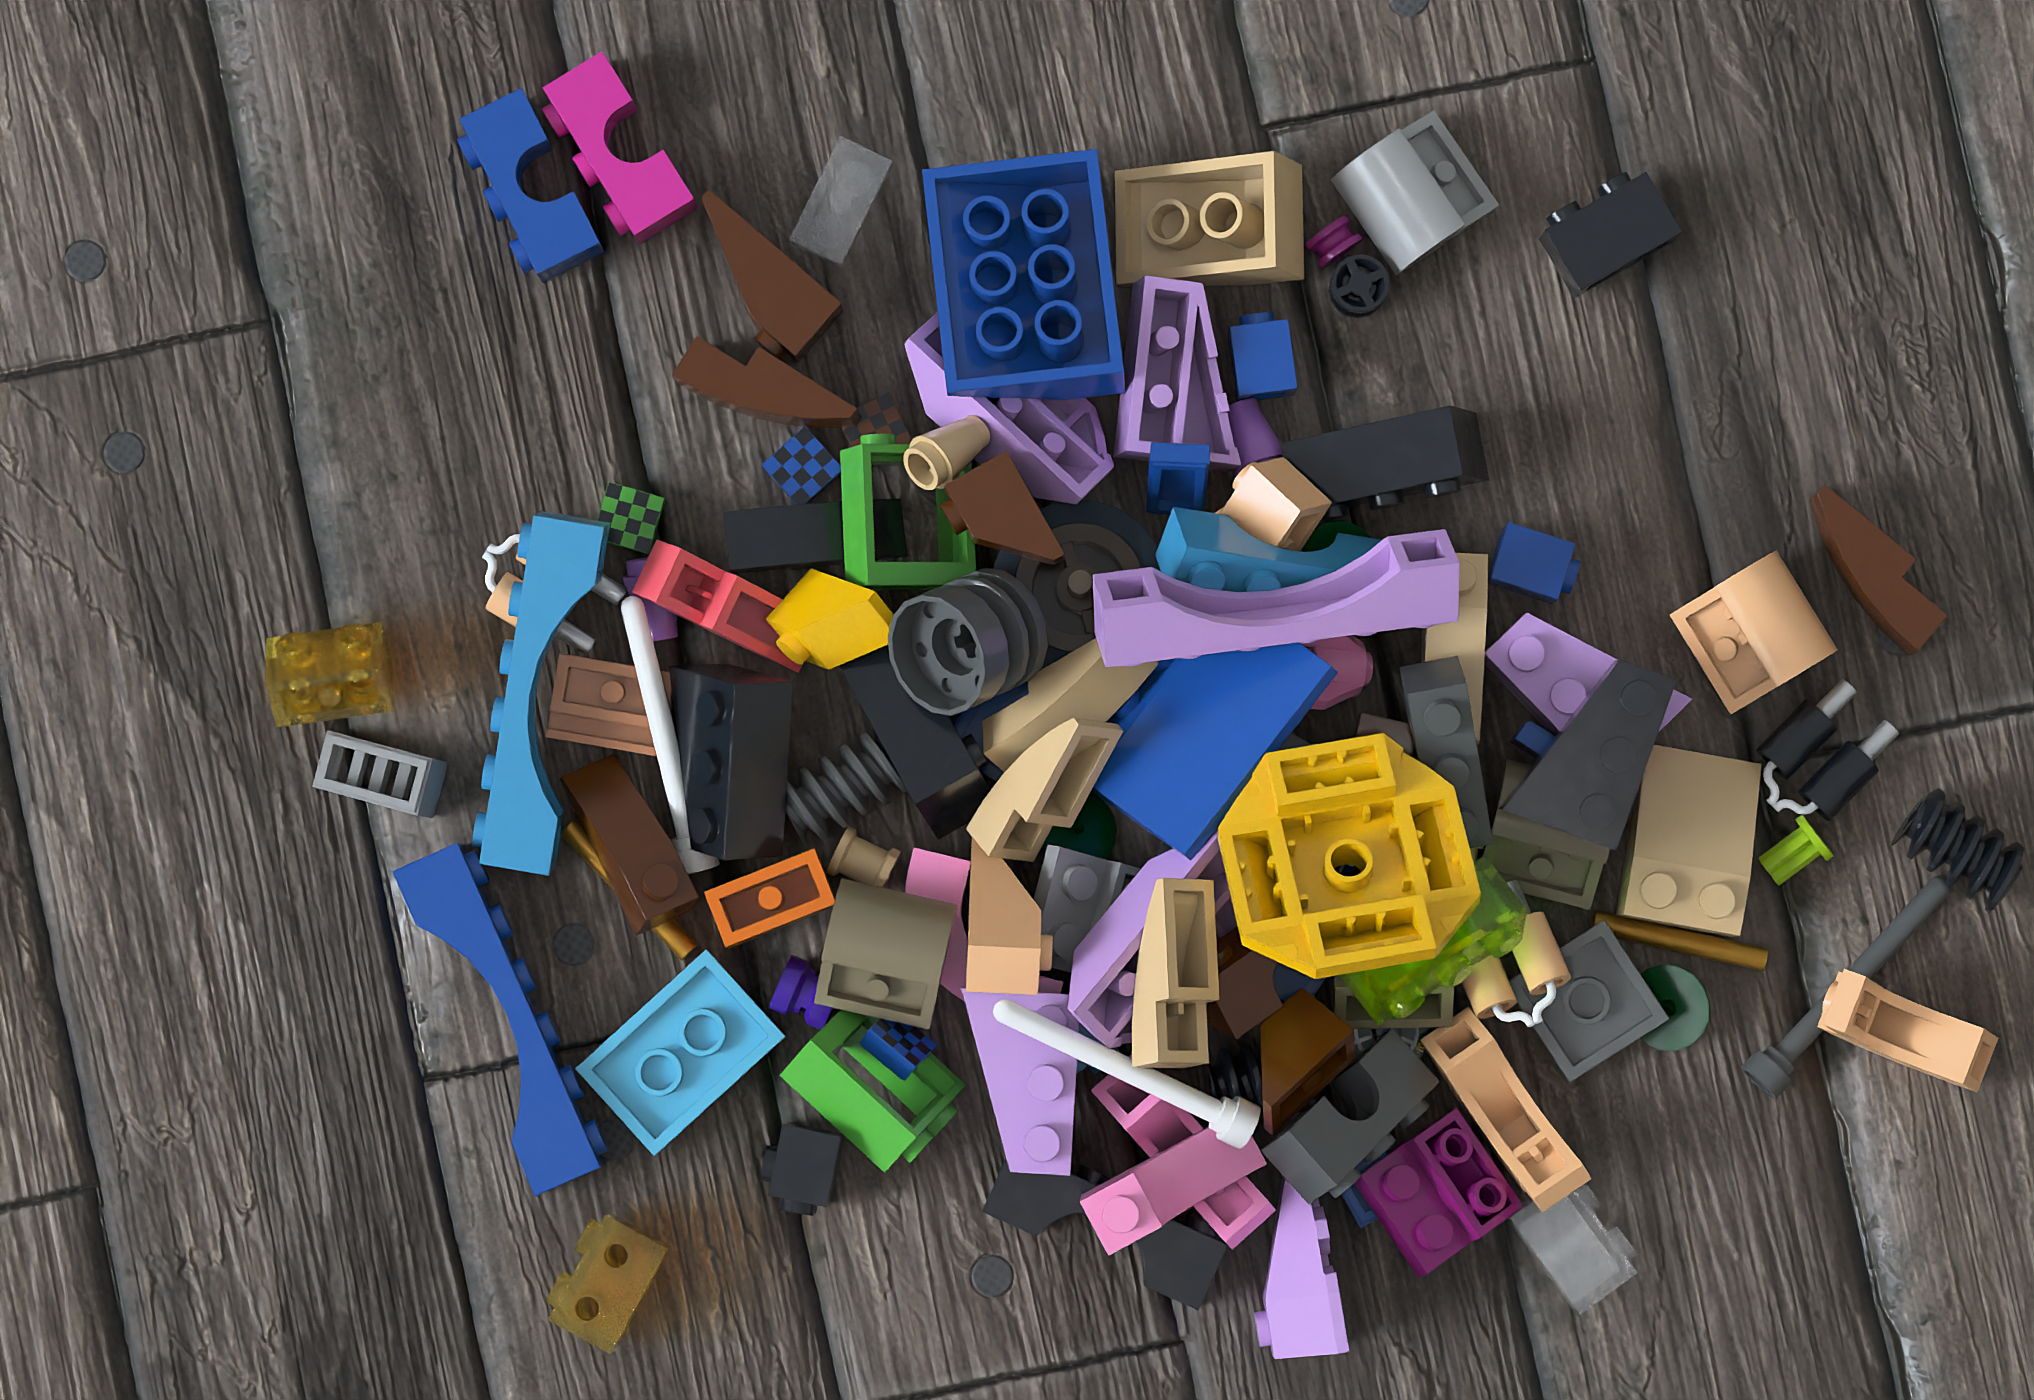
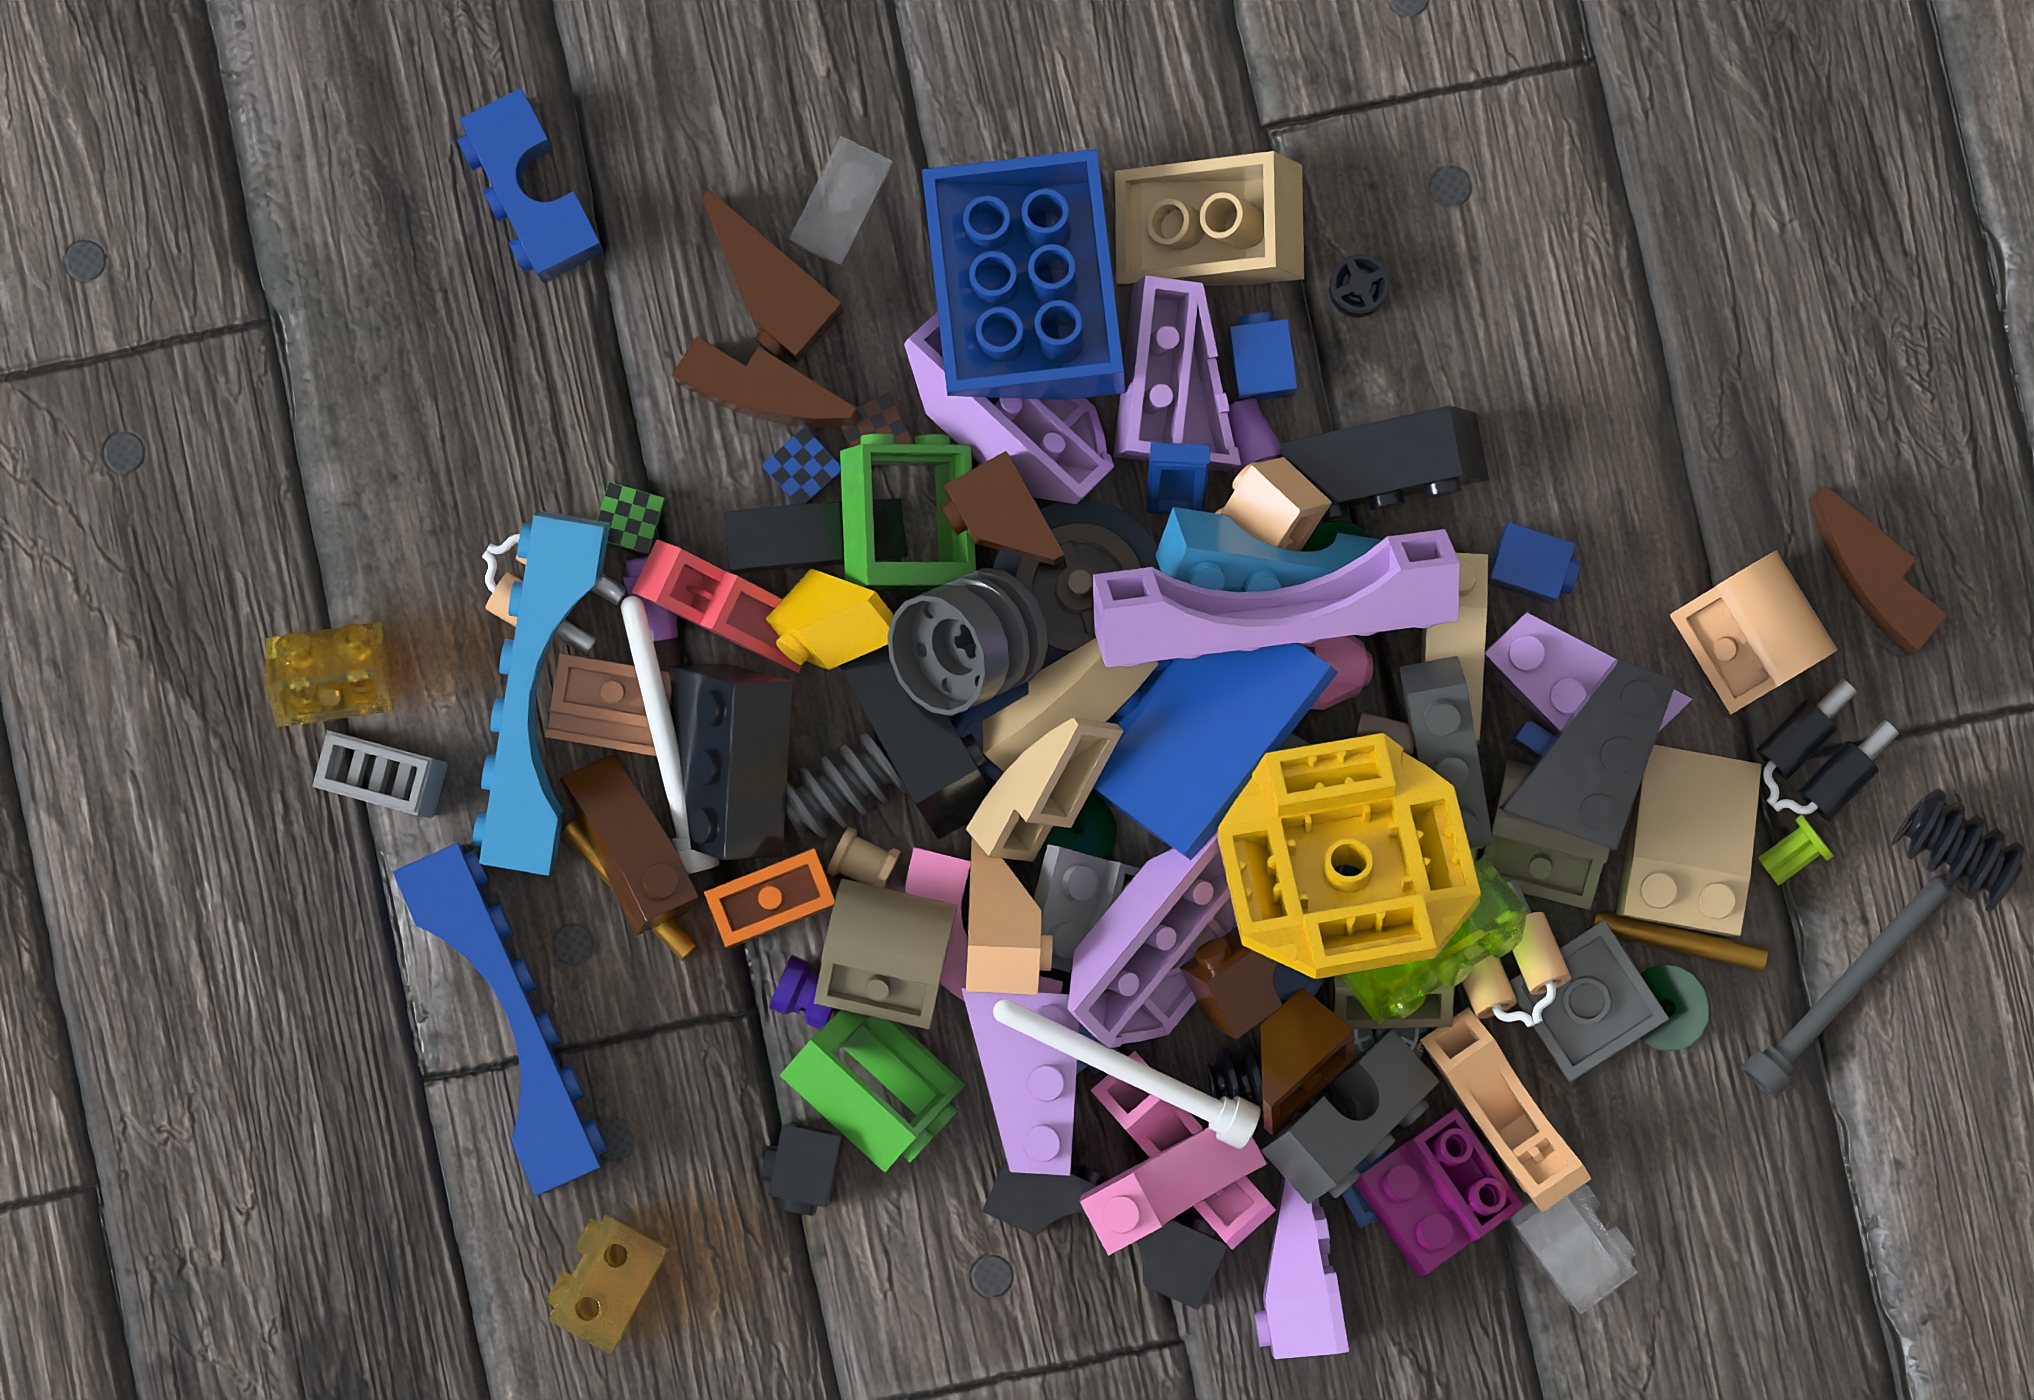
(589, 106): dark pink arch -> none
(680, 1052): medium azure plate -> none
(897, 1046): blue tile -> none
(945, 452): tan cone -> none
(1175, 976): tan slope -> none
(1333, 242): magenta bush -> none
(1414, 192): light grey brick -> none
(1608, 233): black brick -> none
(1906, 1031): light nougat arch -> none

